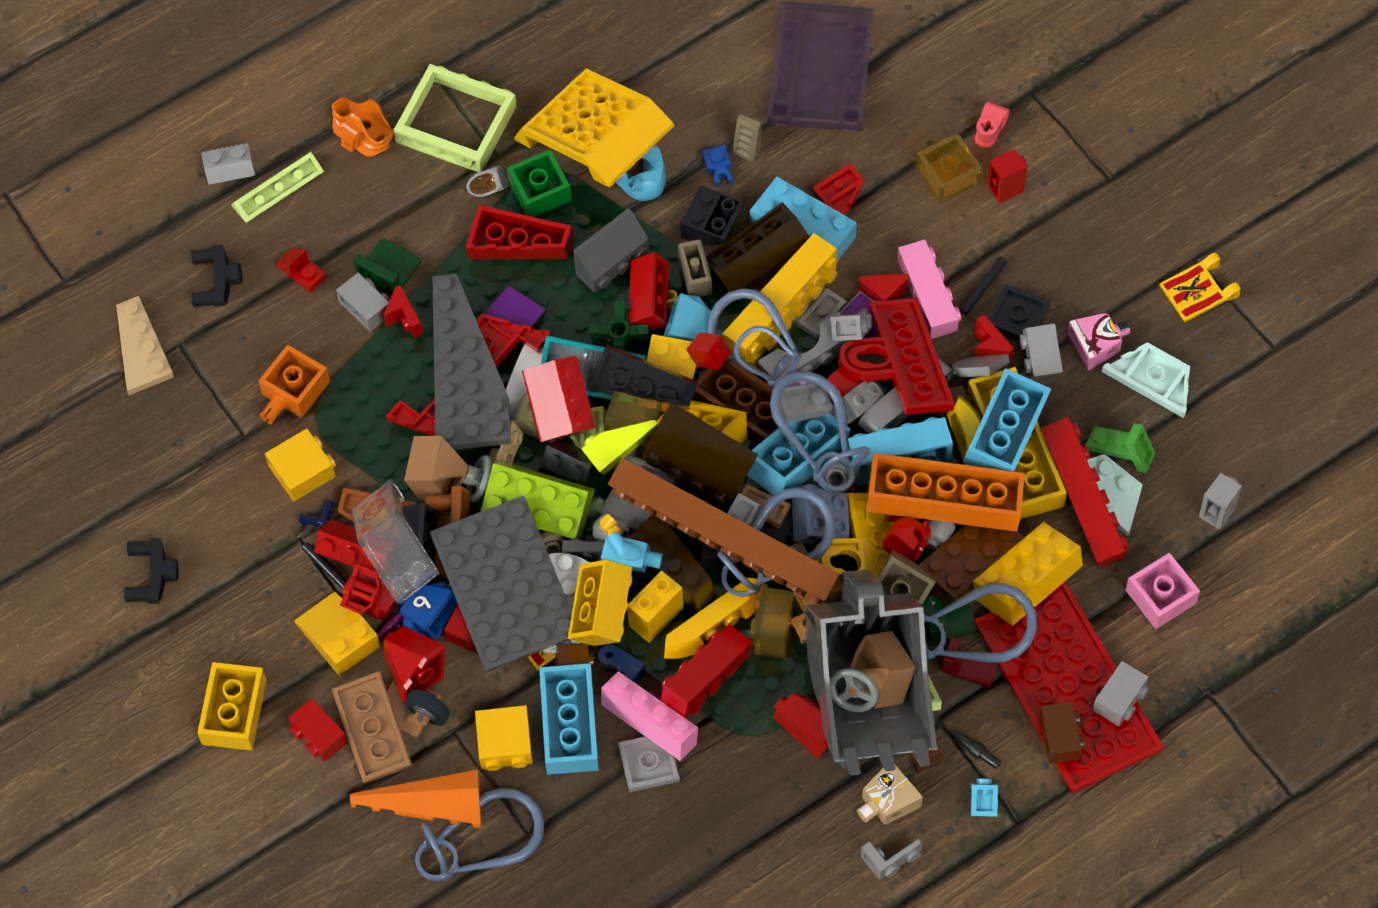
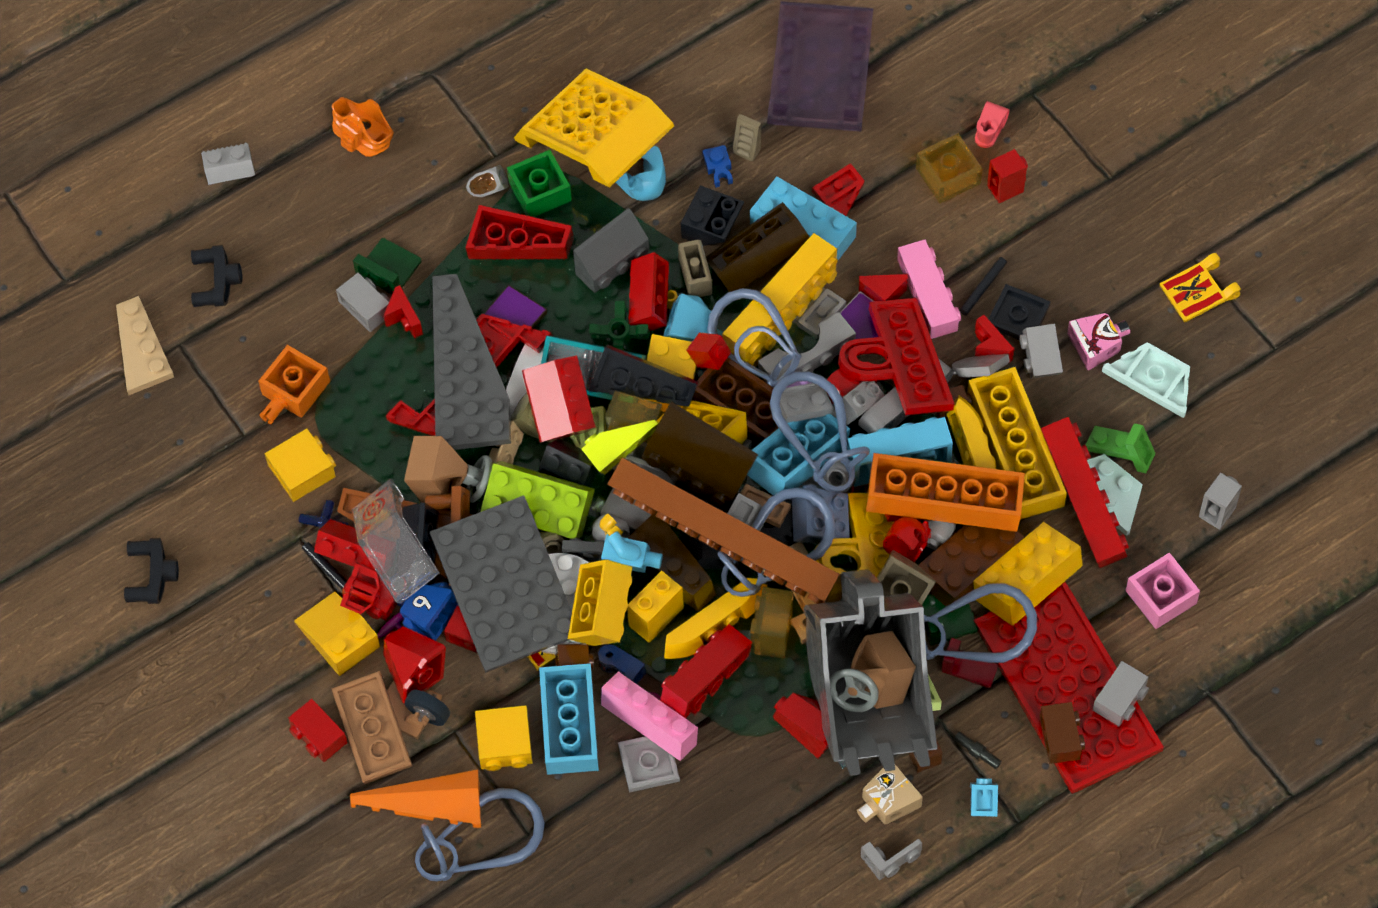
(232, 706): yellow brick -> none
(277, 187): yellowish green slope -> none
(301, 269): red slope -> none
(445, 149): yellowish green window -> none
(851, 326): light grey bracket -> none
(1007, 423): medium azure brick -> none

